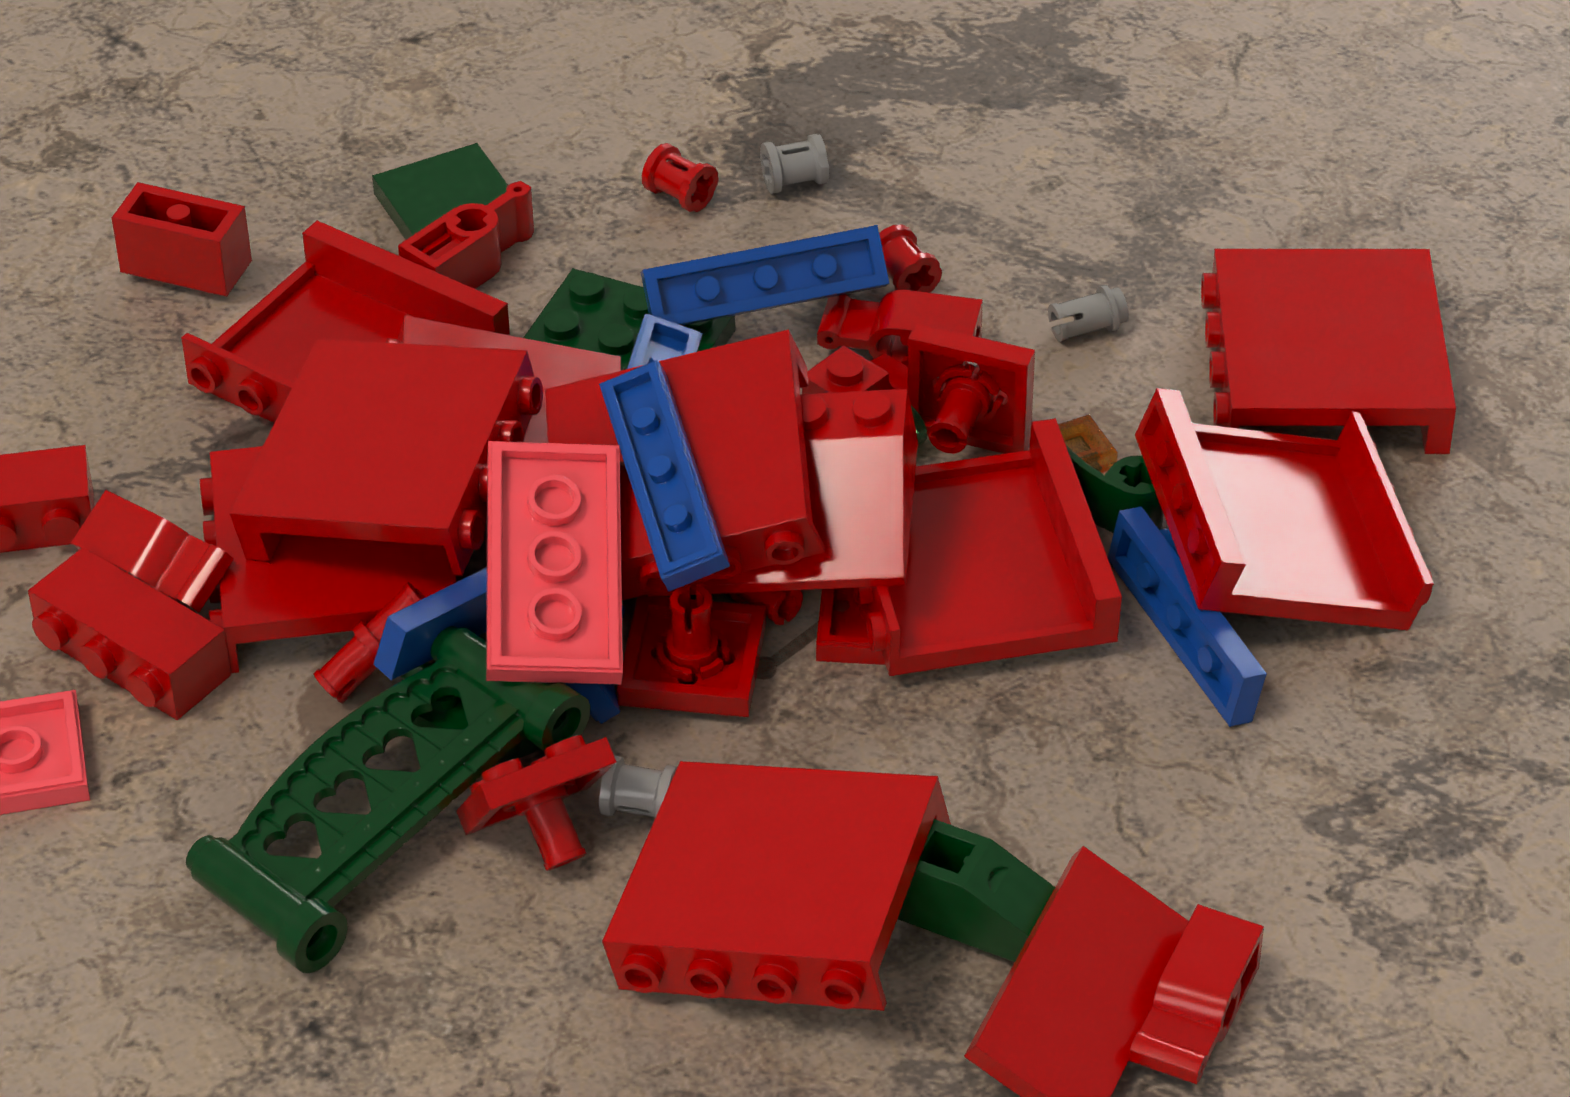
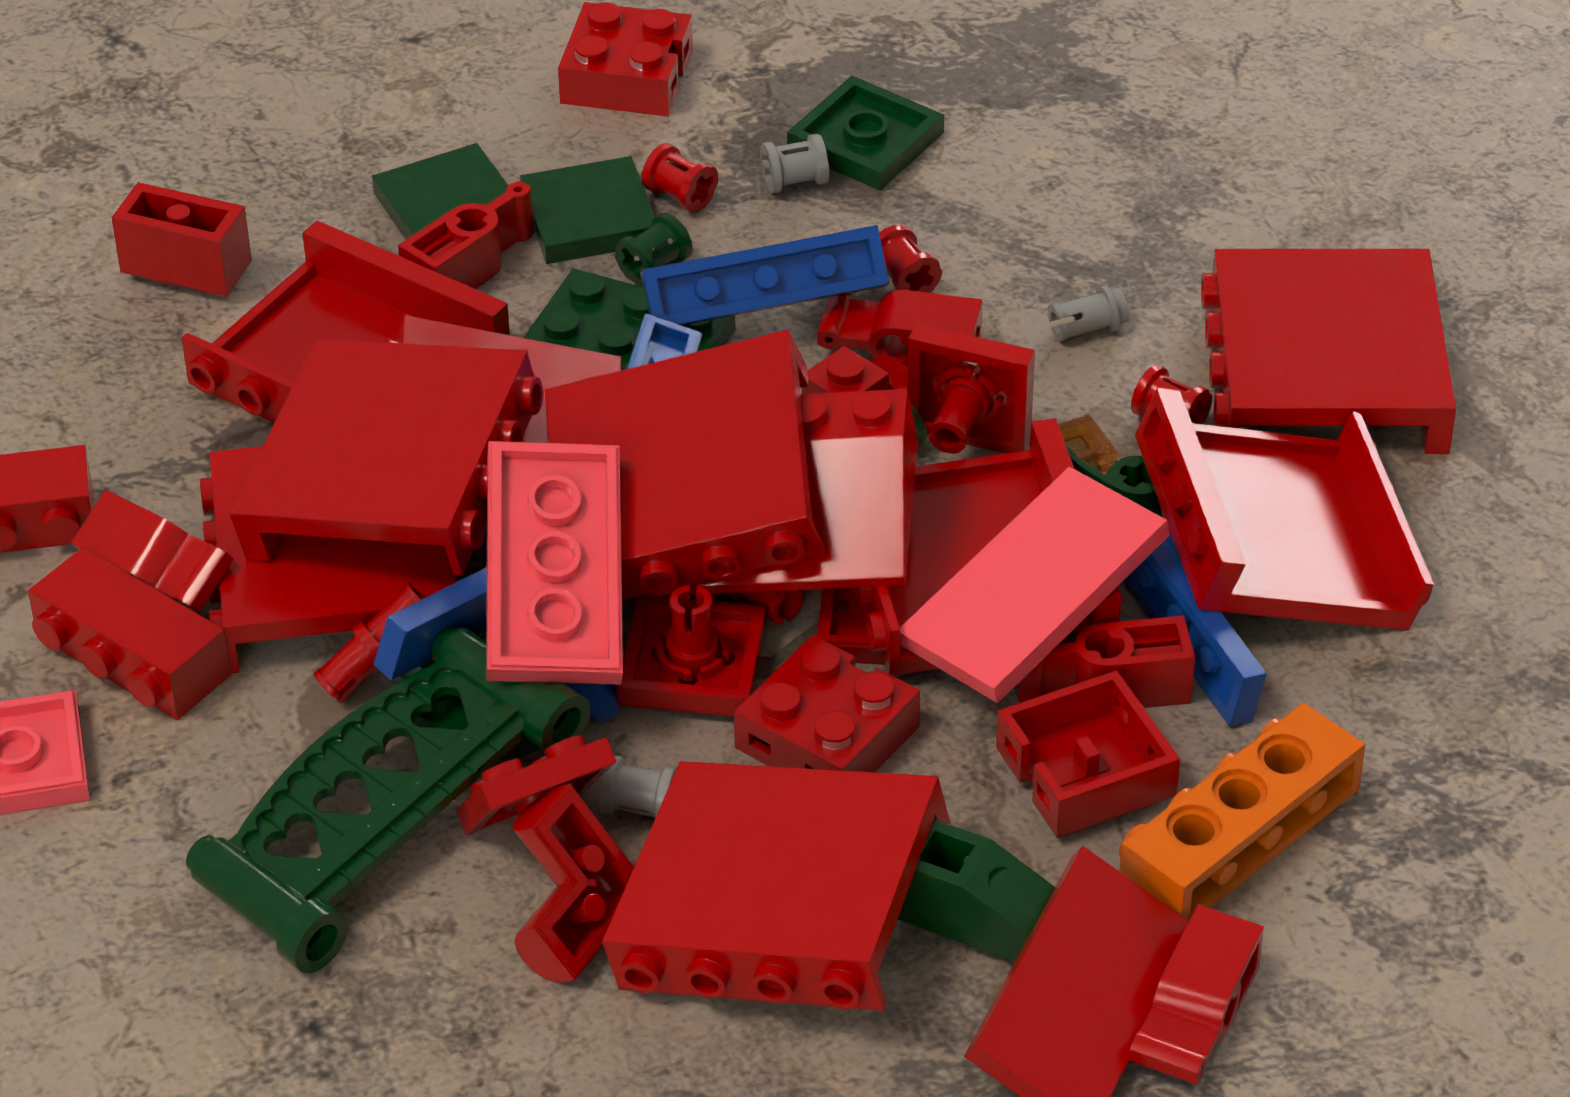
(587, 208): none -> dark green tile
(589, 882): none -> red brick
(623, 59): none -> red piece
(661, 229): none -> dark green bush
(664, 475): blue tile -> none
(826, 713): none -> red piece
(869, 131): none -> dark green tile
(1033, 584): none -> coral tile
(1087, 753): none -> red piece
(1148, 653): none -> red piece
(1197, 399): none -> red bush
(1244, 811): none -> orange brick

